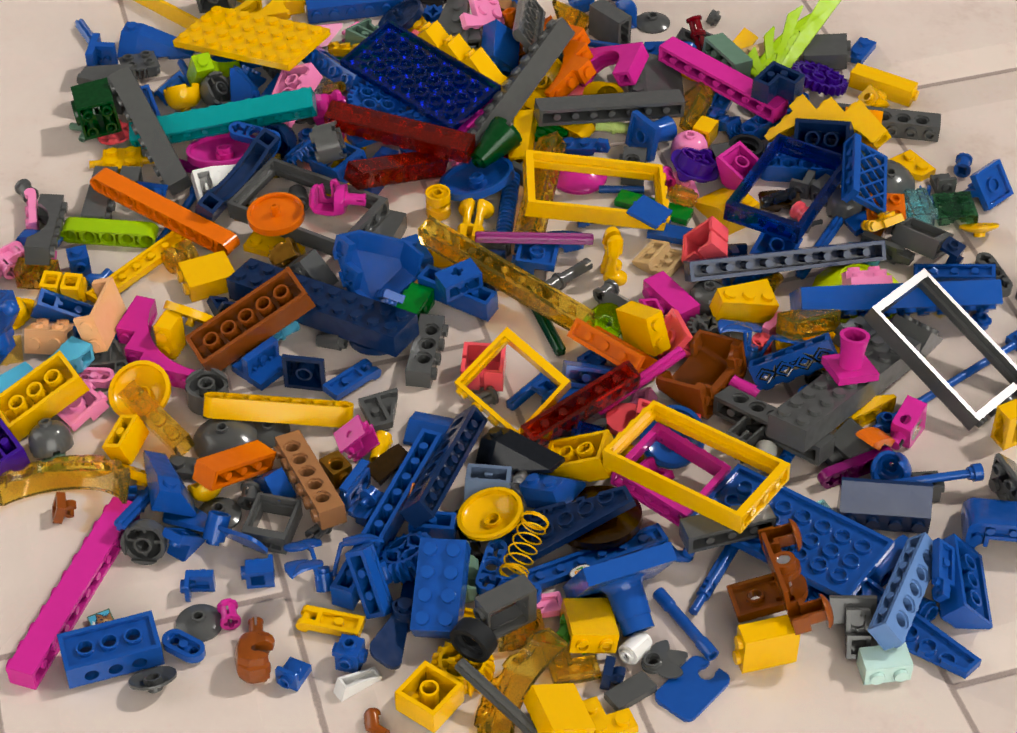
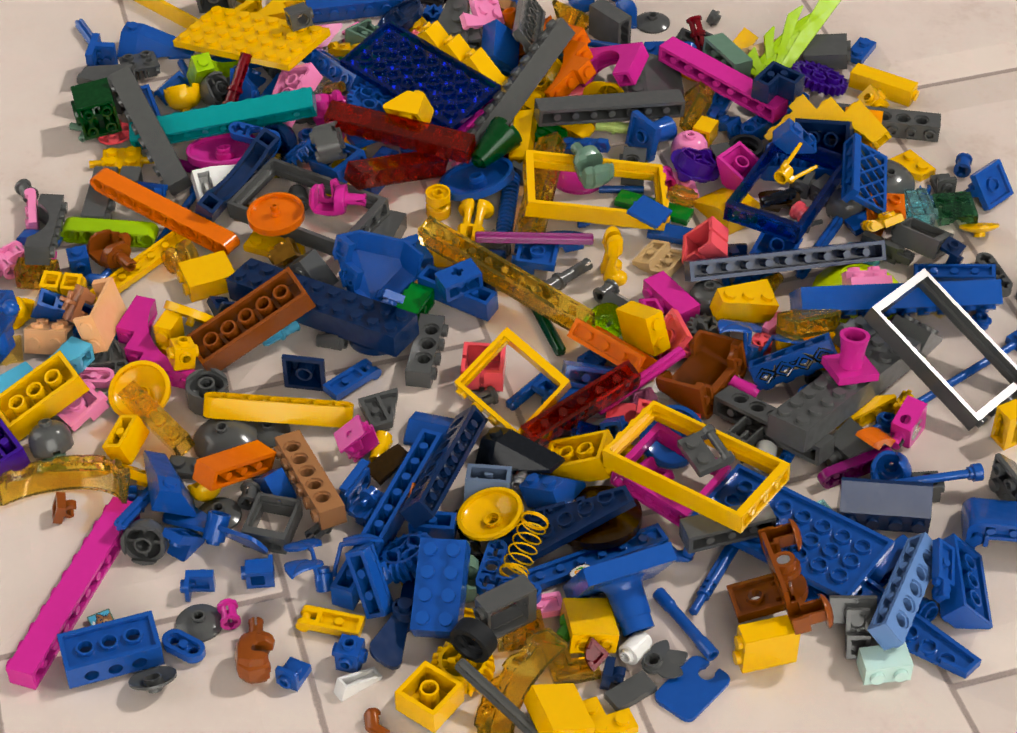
(74, 302): none -> nougat hips
(111, 250): none -> dark orange piece
(182, 353): none -> yellow brick
(234, 90): none -> dark red pin
(261, 365): blue bracket -> none
(292, 14): none -> dark grey brick
(336, 468): pearl gold brick -> none
(410, 105): none -> yellow slope
(589, 166): none -> sand green piece
(594, 654): none -> dark red tile
(614, 424): none -> blue brick
(699, 454): none -> dark grey plate
(785, 172): none -> yellow plant
(790, 134): none -> blue slope
(896, 406): none -> yellow axle

